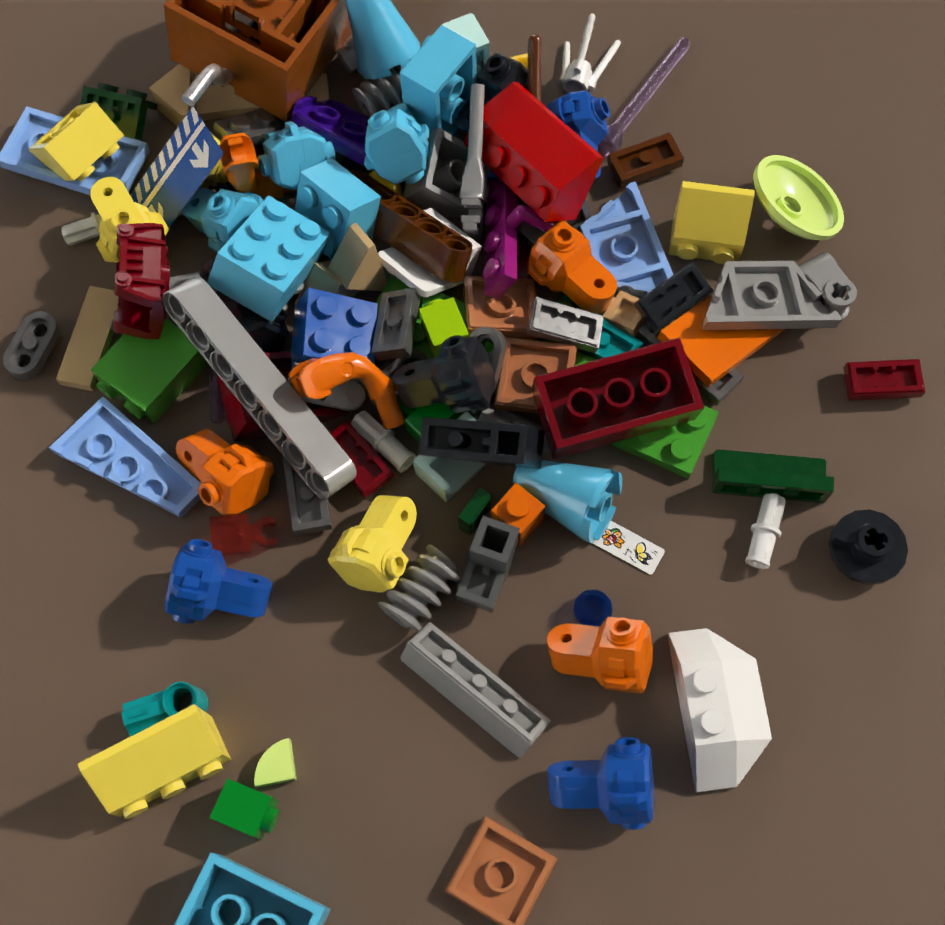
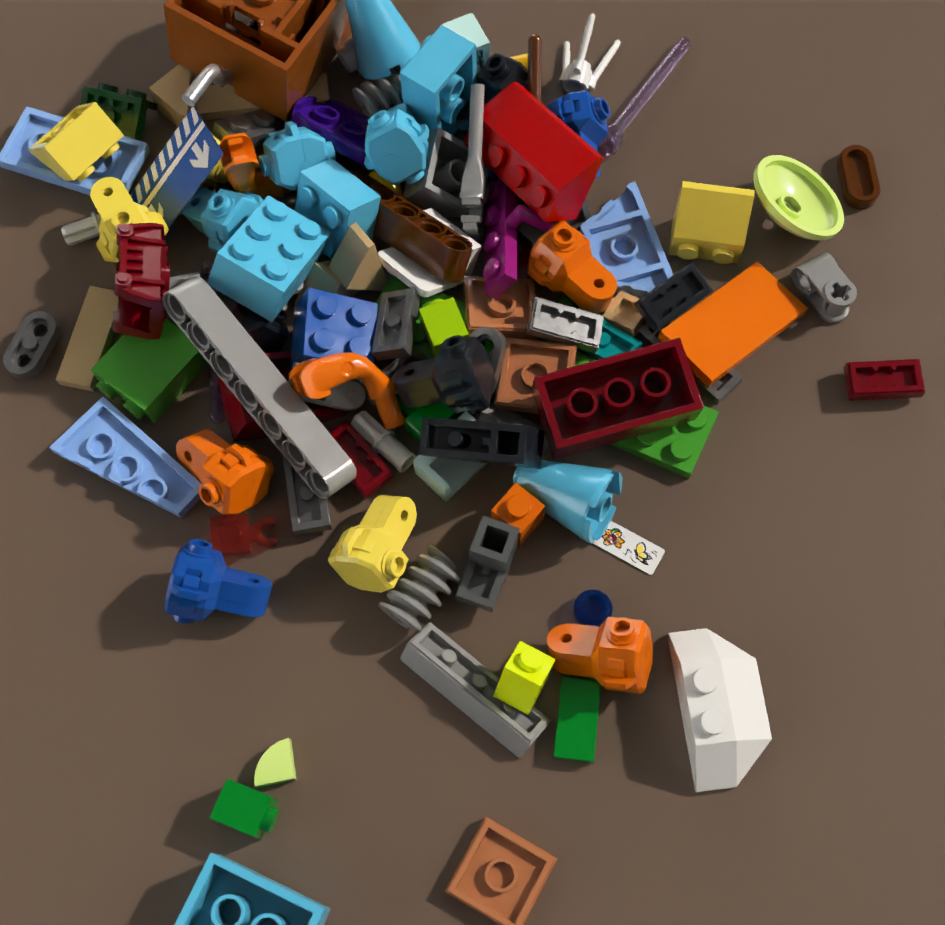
(151, 709): teal piece -> none
(156, 762): light yellow slope -> none
(474, 510): dark green tile -> none
(523, 677): none -> neon yellow brick
(577, 720): none -> green tile
(616, 784): blue piece -> none
(645, 160): reddish brown plate -> none
(763, 474): dark green panel -> none
(766, 298): light grey wing -> none
(766, 531): white axle -> none
(858, 177): none -> reddish brown tile
(868, 547): black piece -> none

